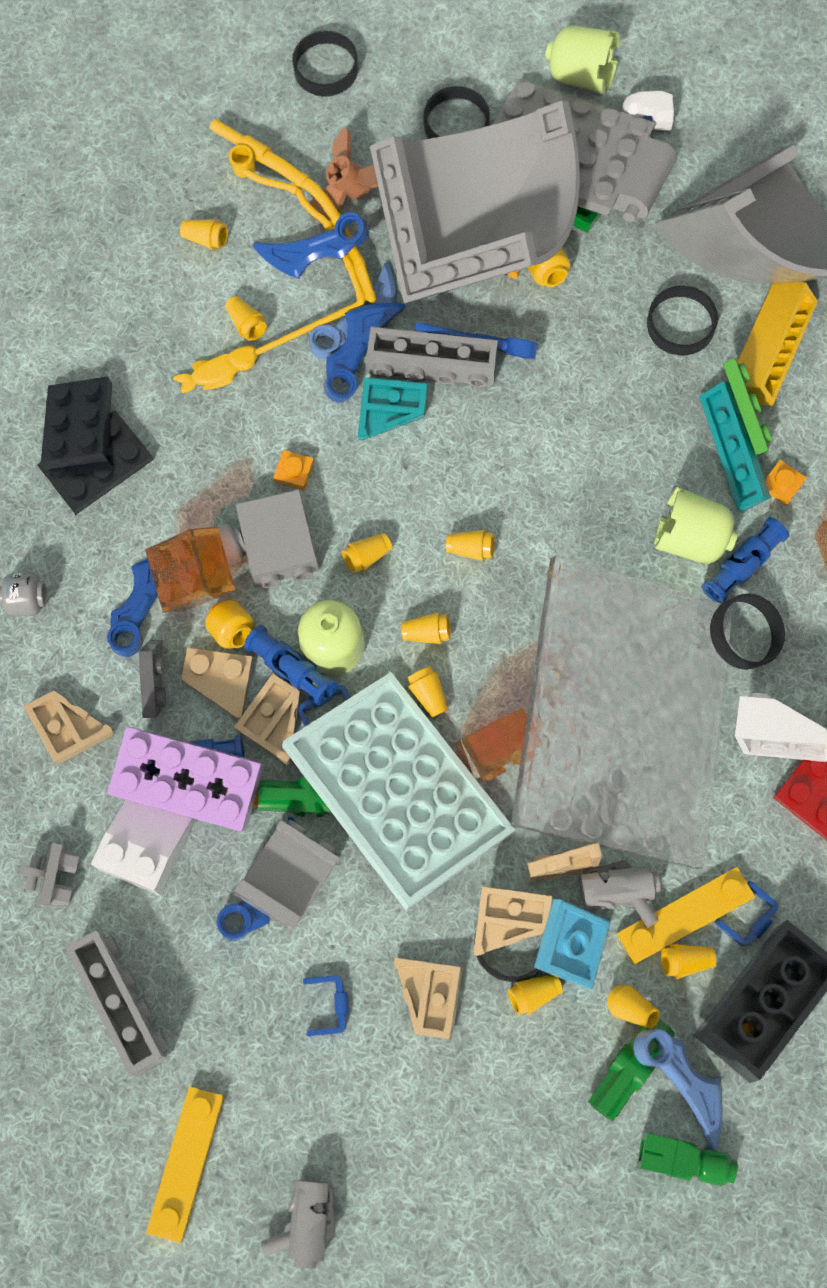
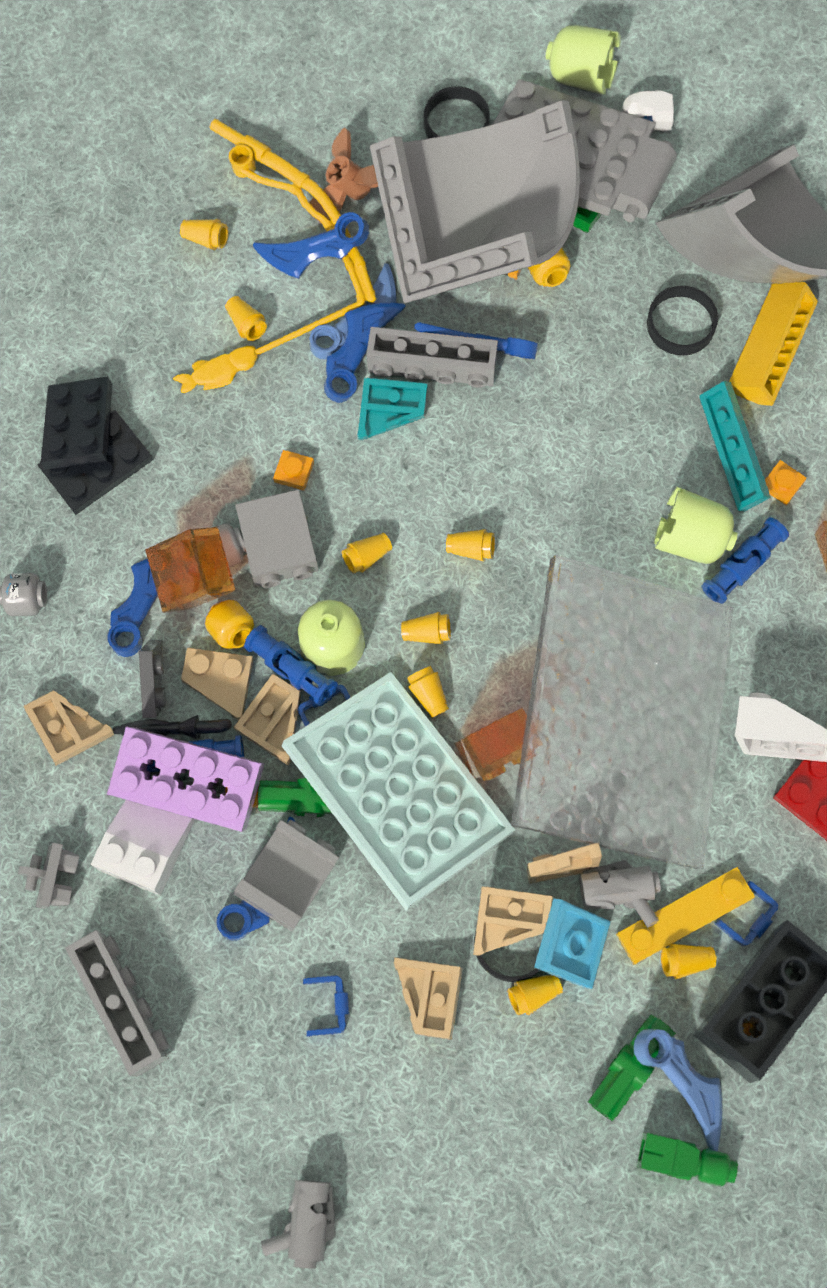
(185, 1164): yellow plate -> none
(191, 727): none -> black piece
(318, 38): black tyre -> none
(631, 1006): yellow cone -> none
(748, 405): bright green plate -> none
(773, 618): black tyre -> none

